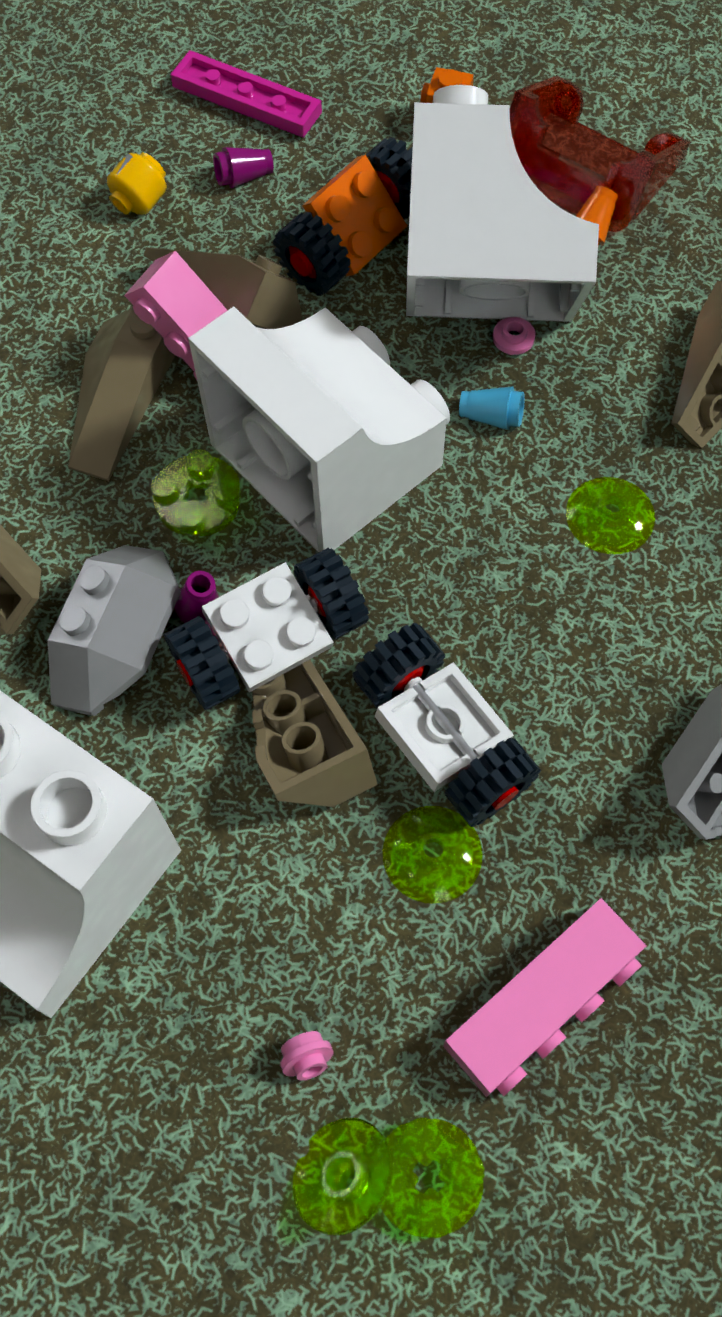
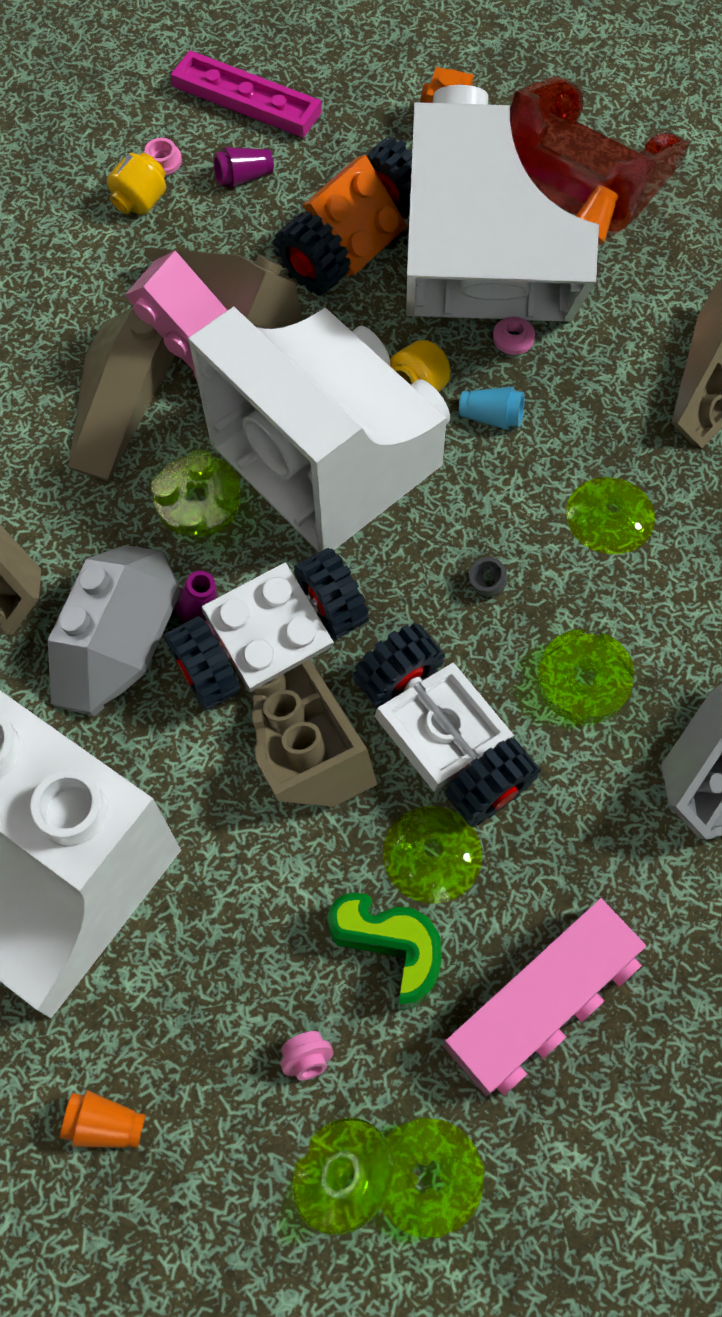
(100, 1123): none -> orange cone
(165, 153): none -> bright pink plate
(394, 933): none -> green animal
(424, 362): none -> yellow head
(497, 571): none -> dark grey hinge
(578, 701): none -> clear neon green plate

